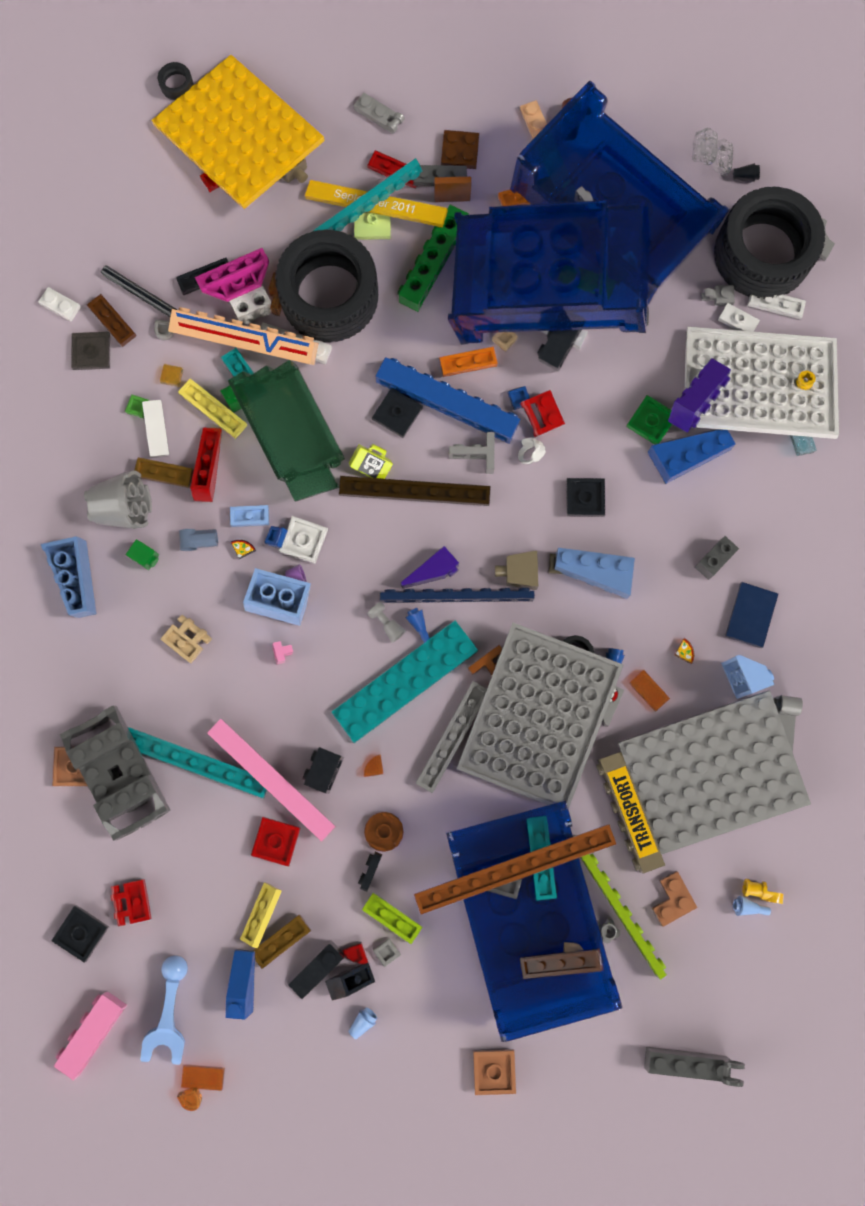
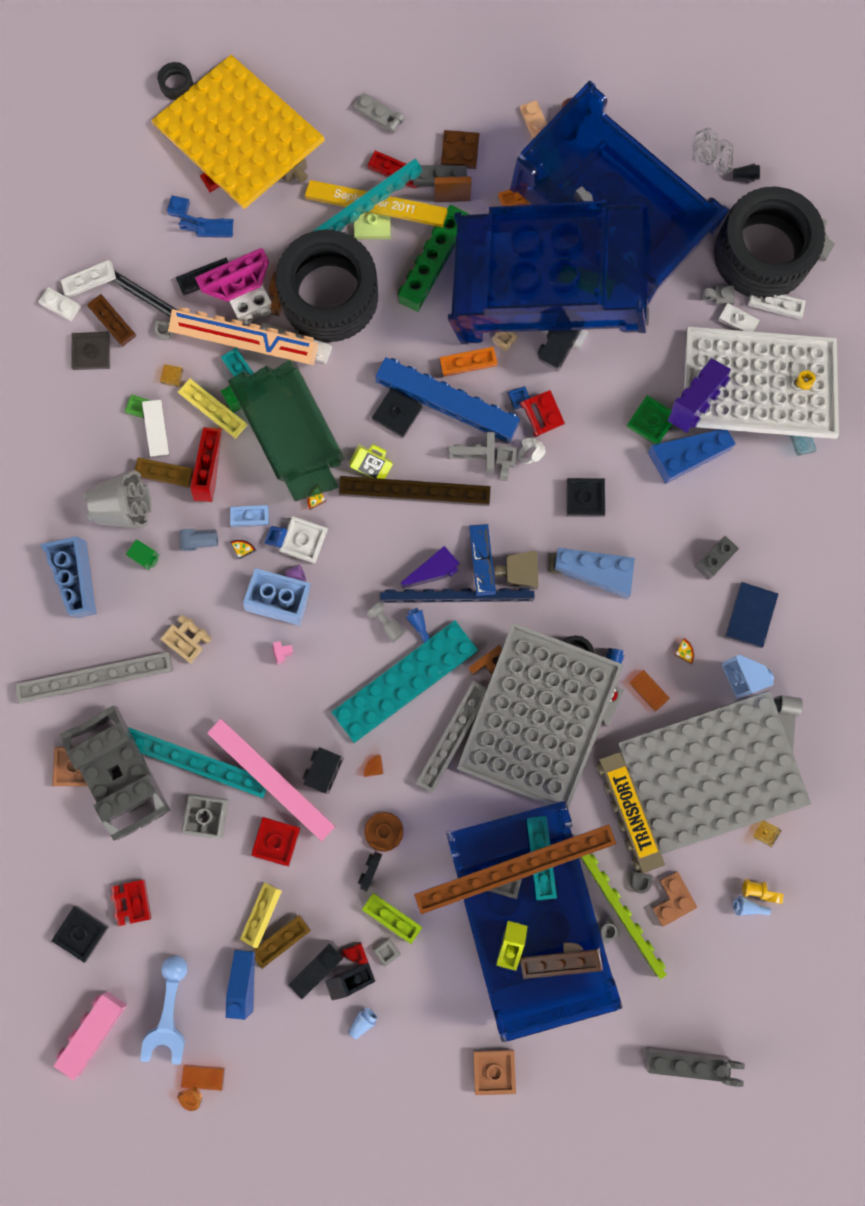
(88, 279): none -> white tile
(94, 677): none -> light grey plate
(178, 206): none -> blue plate
(198, 805): none -> light grey brick
(207, 227): none -> blue arm
(315, 501): none -> tile
(482, 560): none -> blue tile
(506, 458): none -> light grey plate
(512, 945): none -> neon yellow slope
(641, 882): none -> flat silver tile
(767, 833): none -> clear yellow plate

